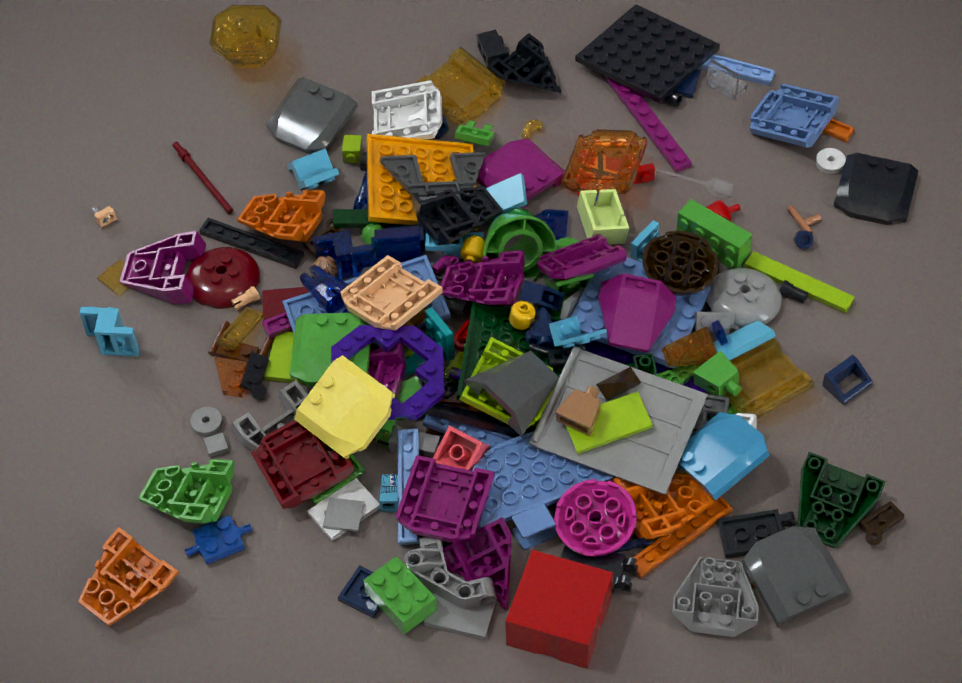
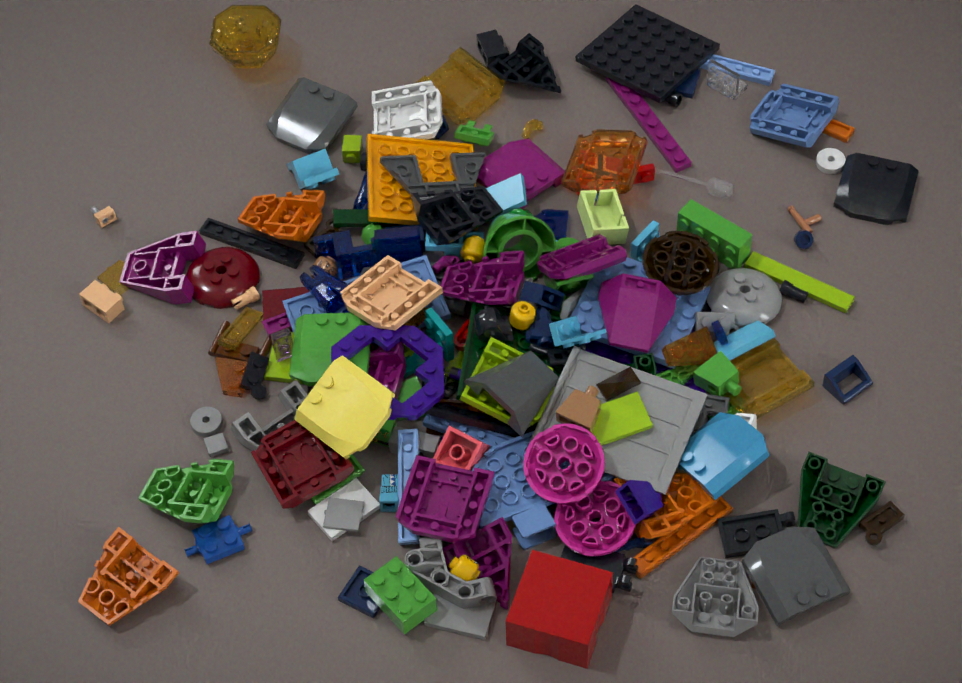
(102, 301): none -> light nougat brick
(110, 333): medium azure bracket -> none
(185, 156): dark red bar -> none
(282, 344): none -> plate
(464, 568): none -> yellow head
(492, 324): none -> black helmet
(556, 446): none -> dark pink brick
(639, 499): none -> dark purple torso
(721, 209): red piece -> none

